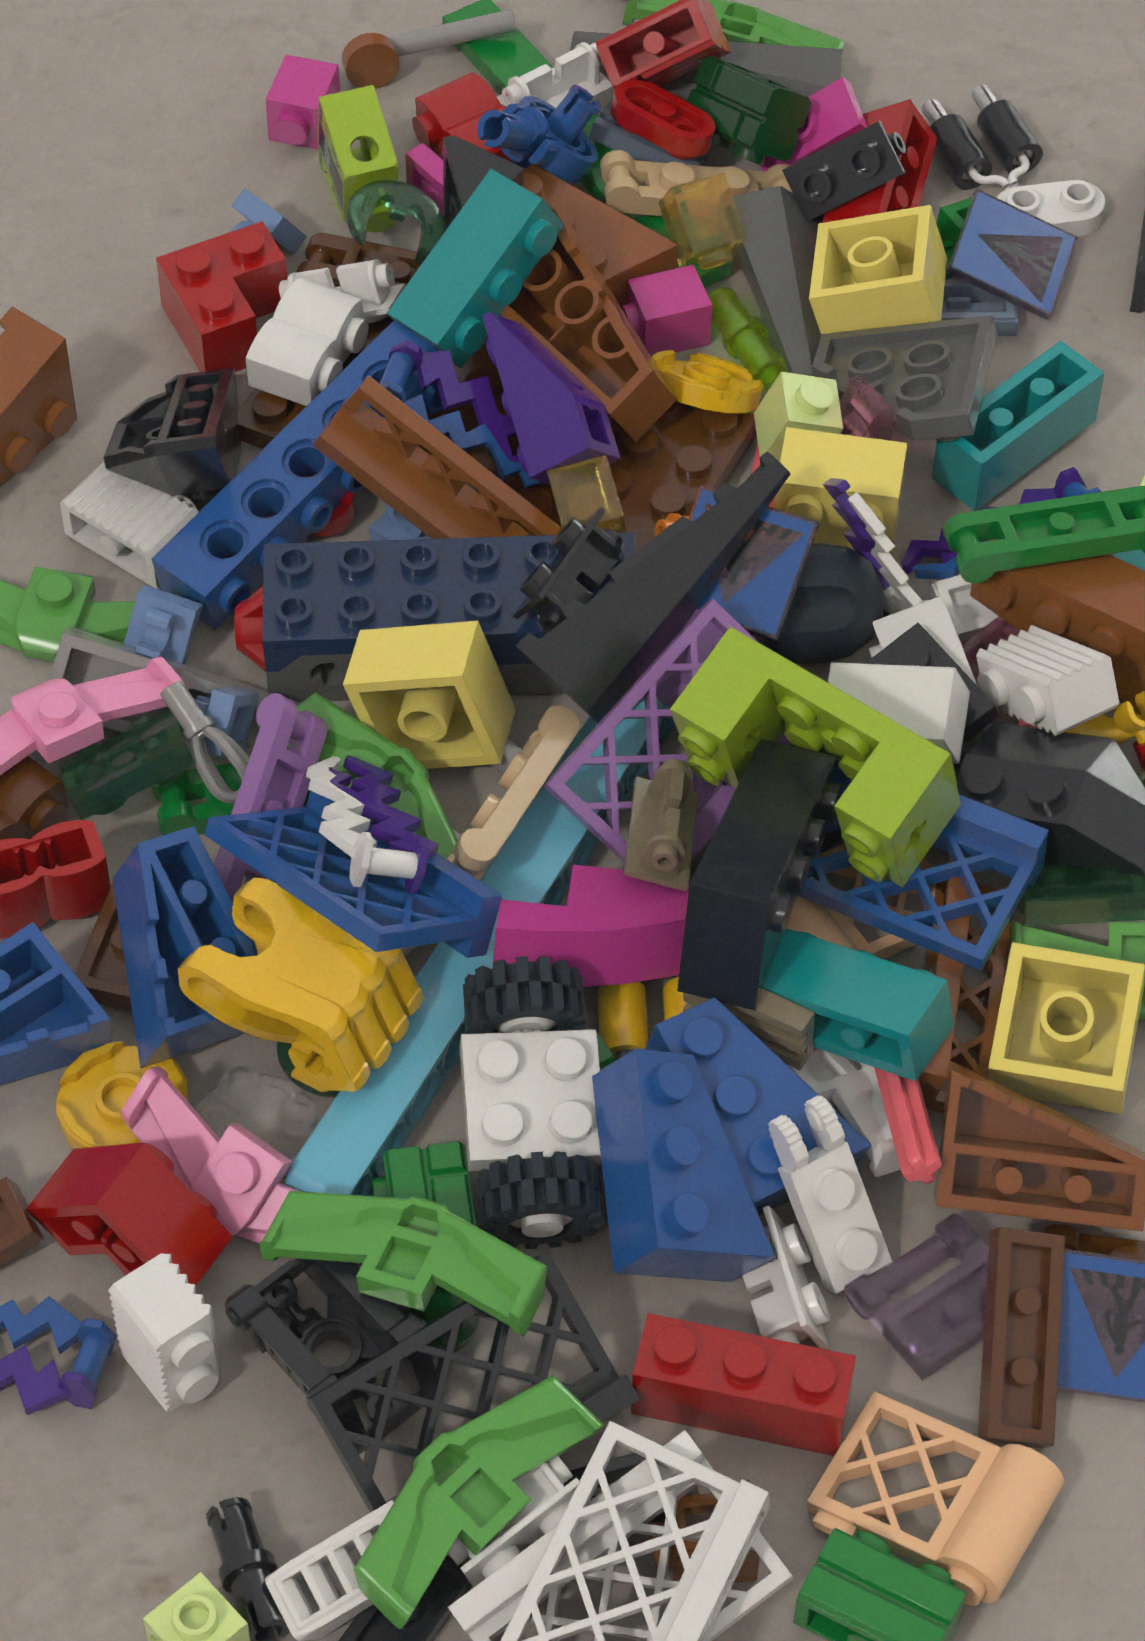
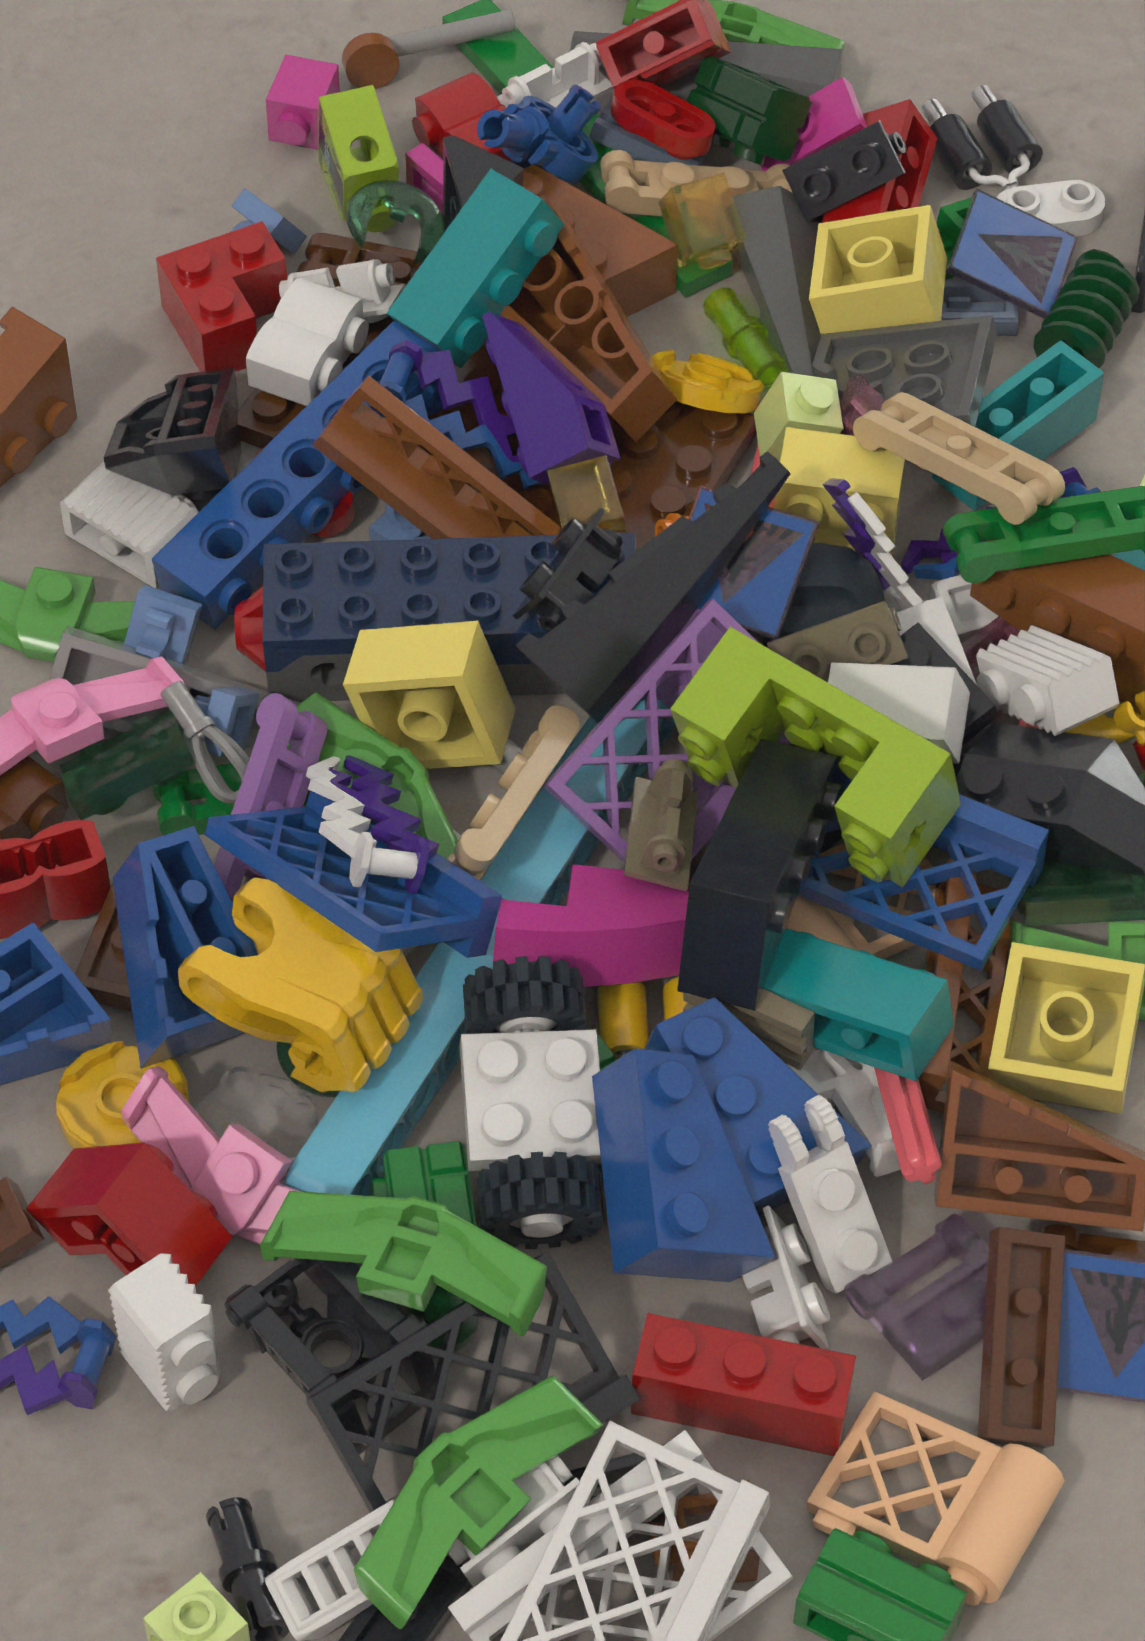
(669, 310): dark pink brick -> none
(857, 637): none -> dark tan hinge
(961, 455): none -> tan plate
(1090, 307): none -> dark green piece

